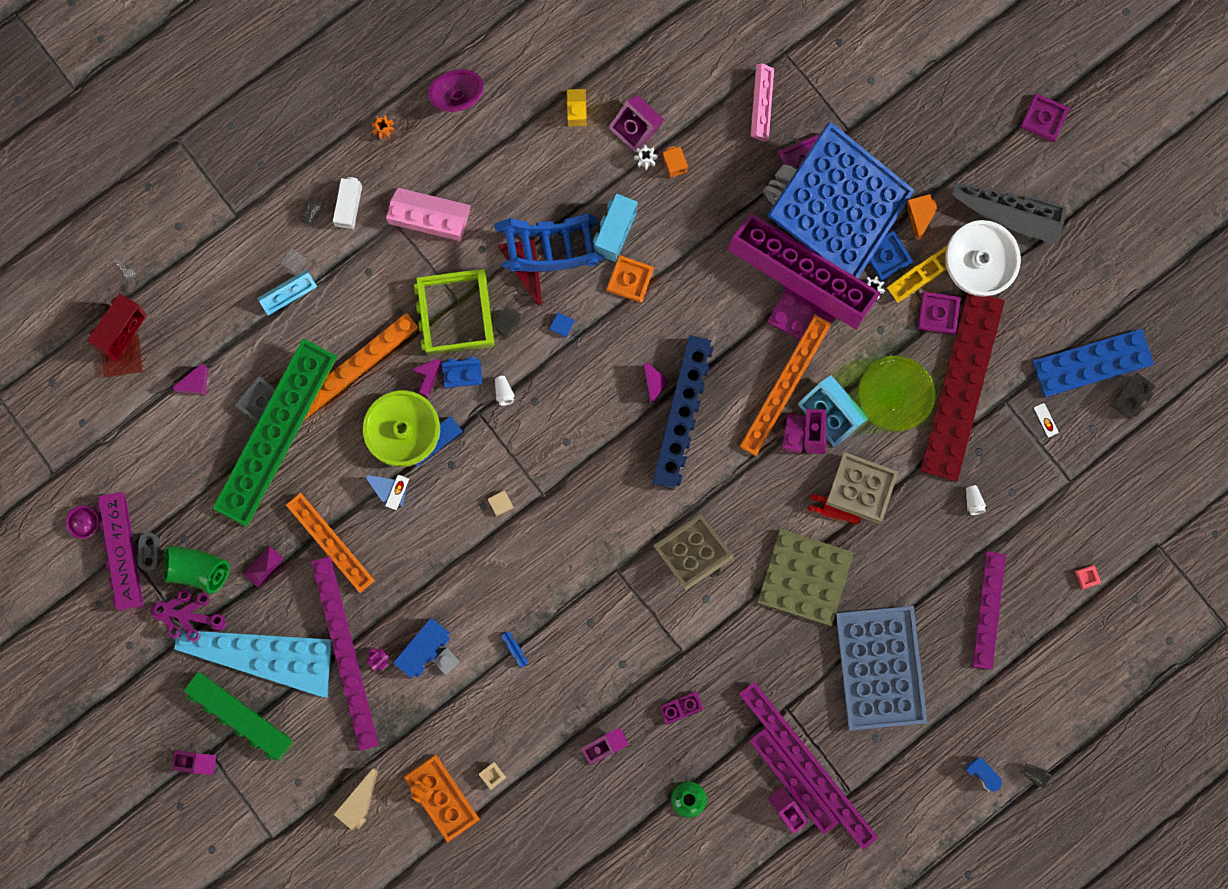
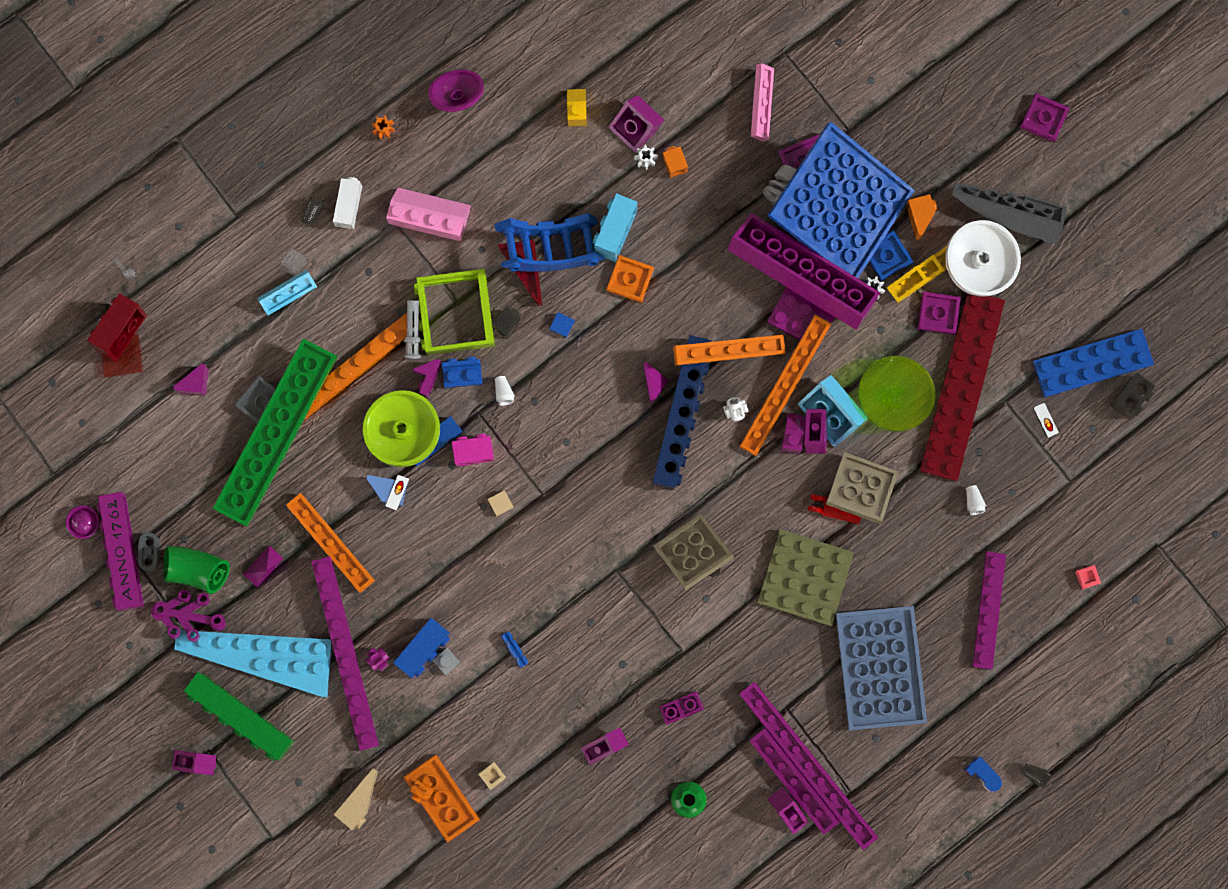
(412, 306): none -> light grey pin
(472, 450): none -> dark pink brick
(729, 350): none -> orange plate
(735, 409): none -> white gear

